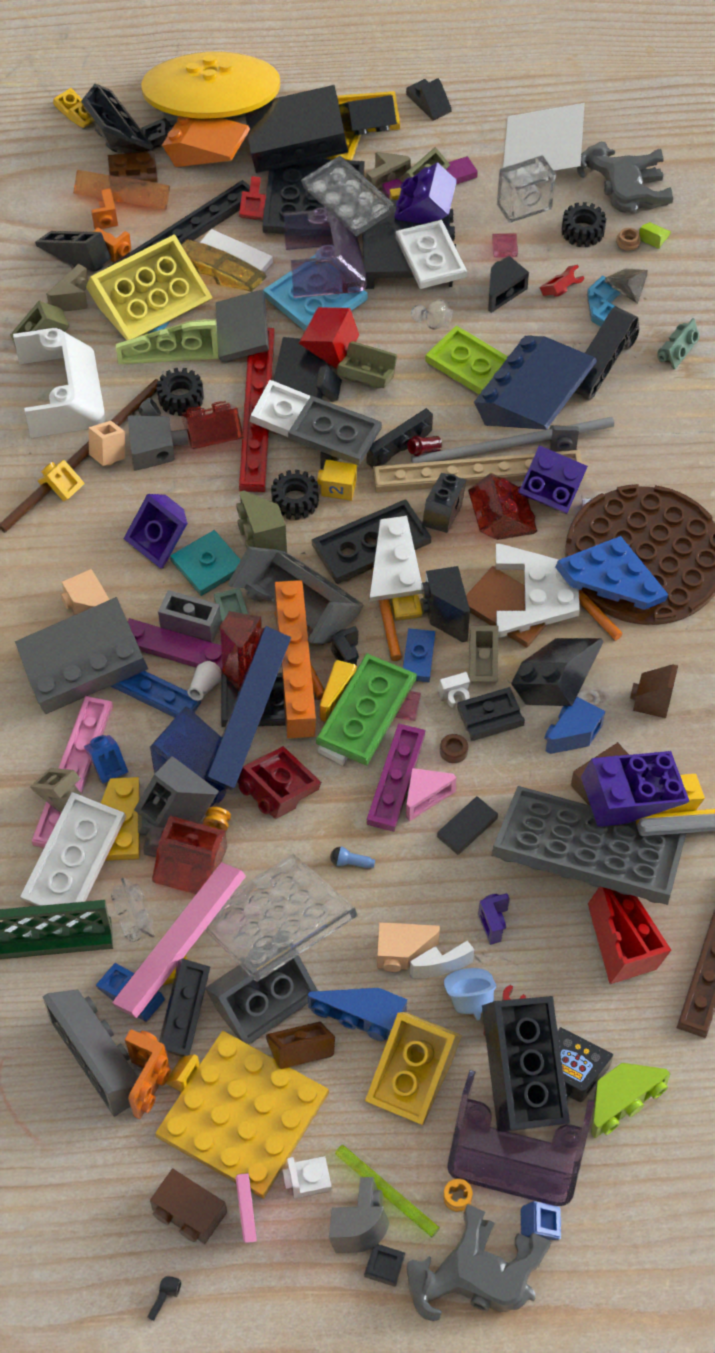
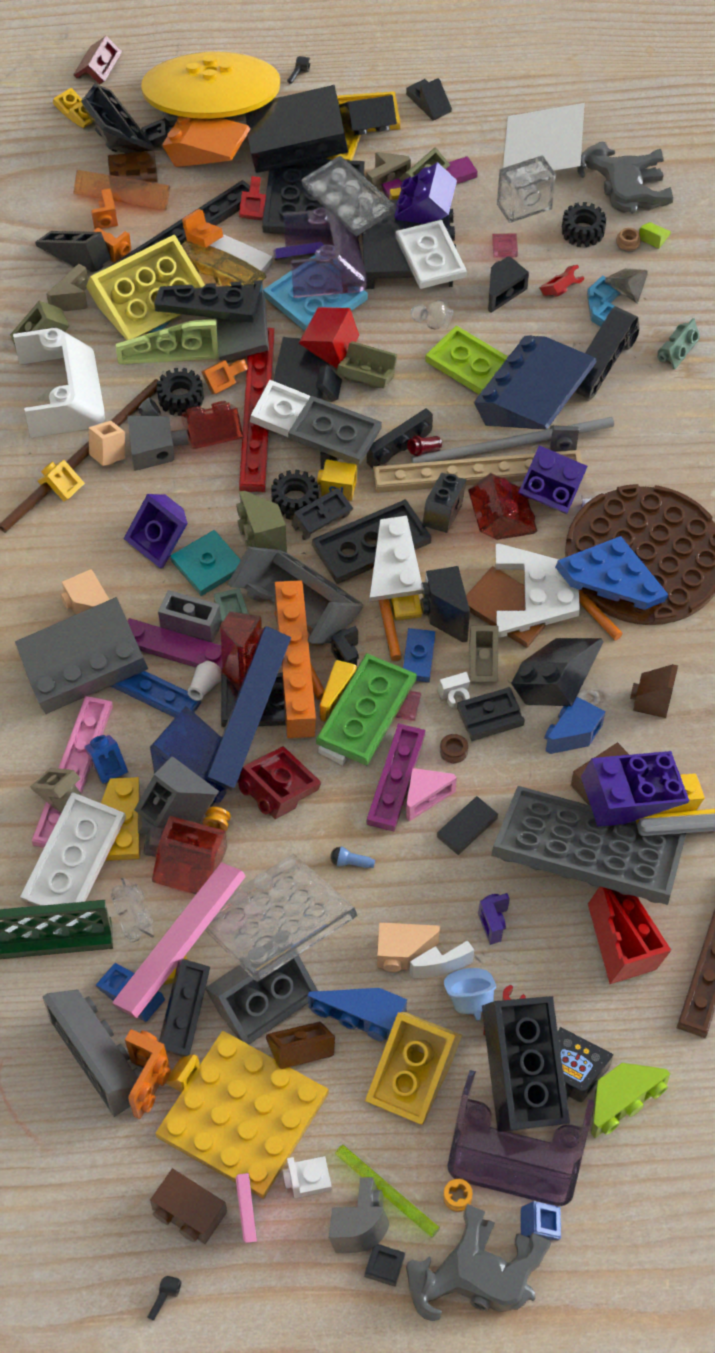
(99, 60): none -> panel
(200, 231): none -> orange bracket
(221, 375): none -> orange plate
(222, 302): none -> black wing
(297, 250): none -> dark purple tile
(303, 64): none -> black hand
(321, 513): none -> black hinge

